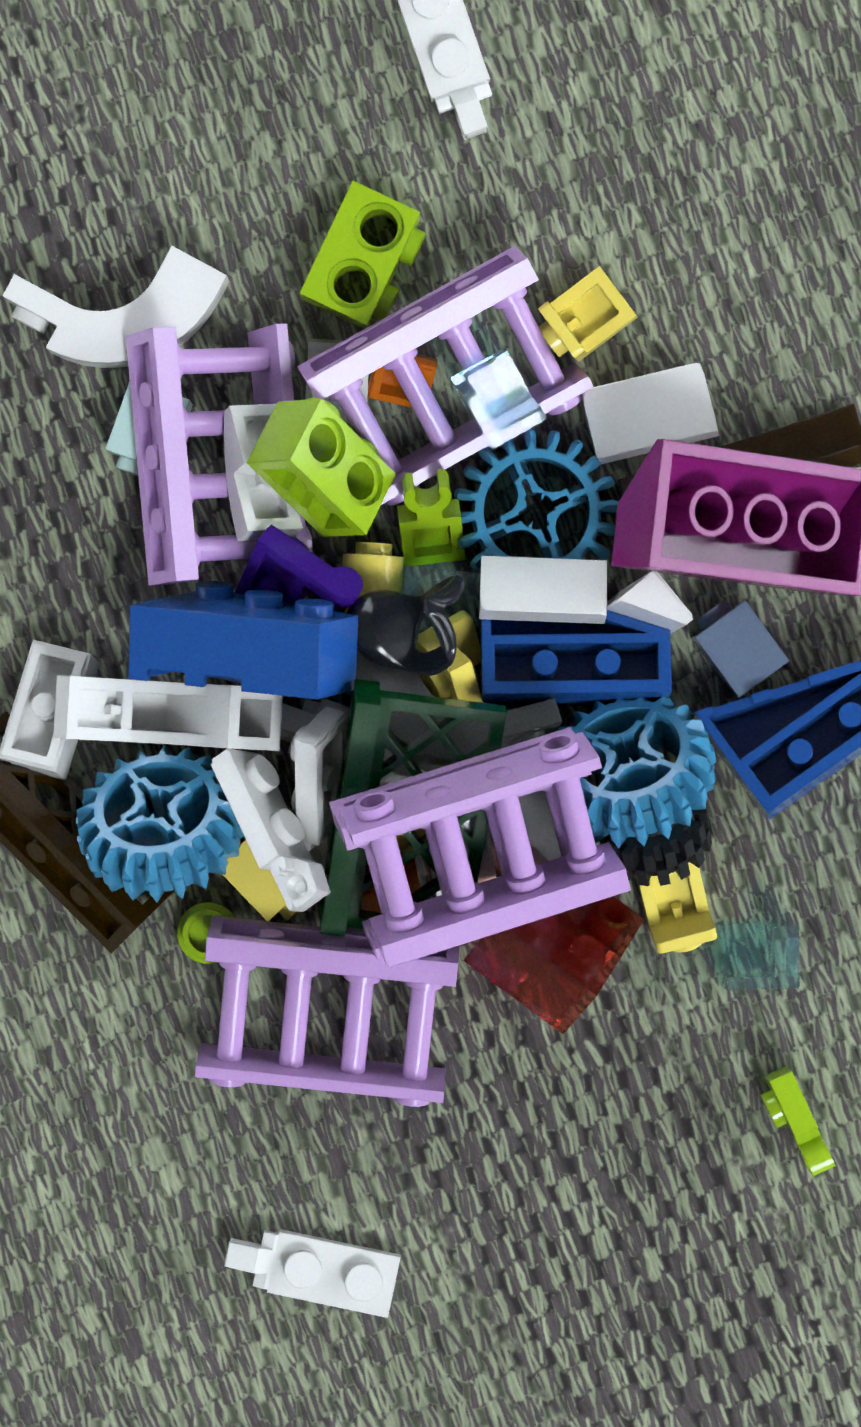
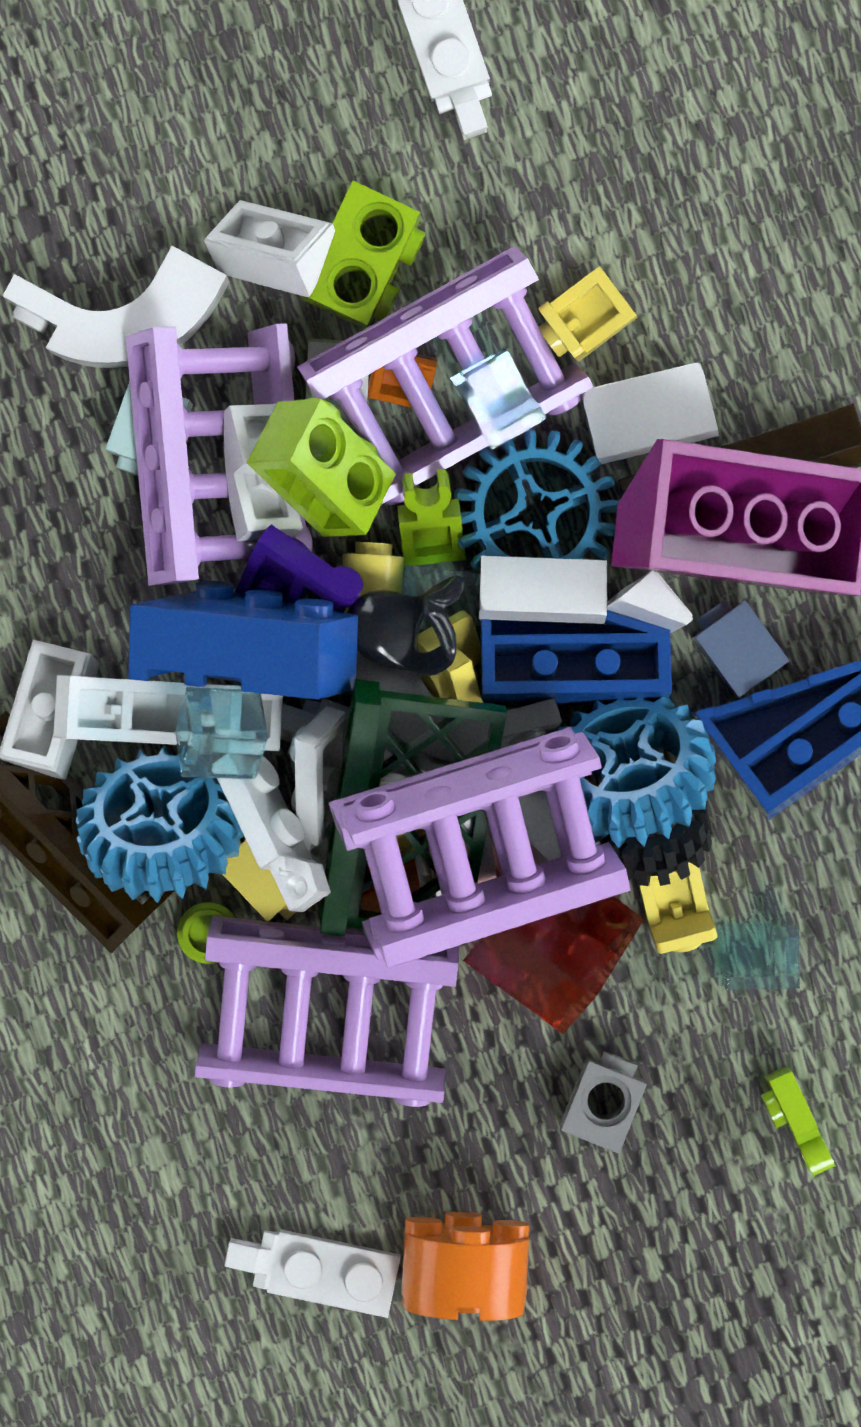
(220, 733): none -> clear light blue panel
(271, 247): none -> white slope
(465, 1267): none -> orange brick
(608, 1129): none -> light grey brick

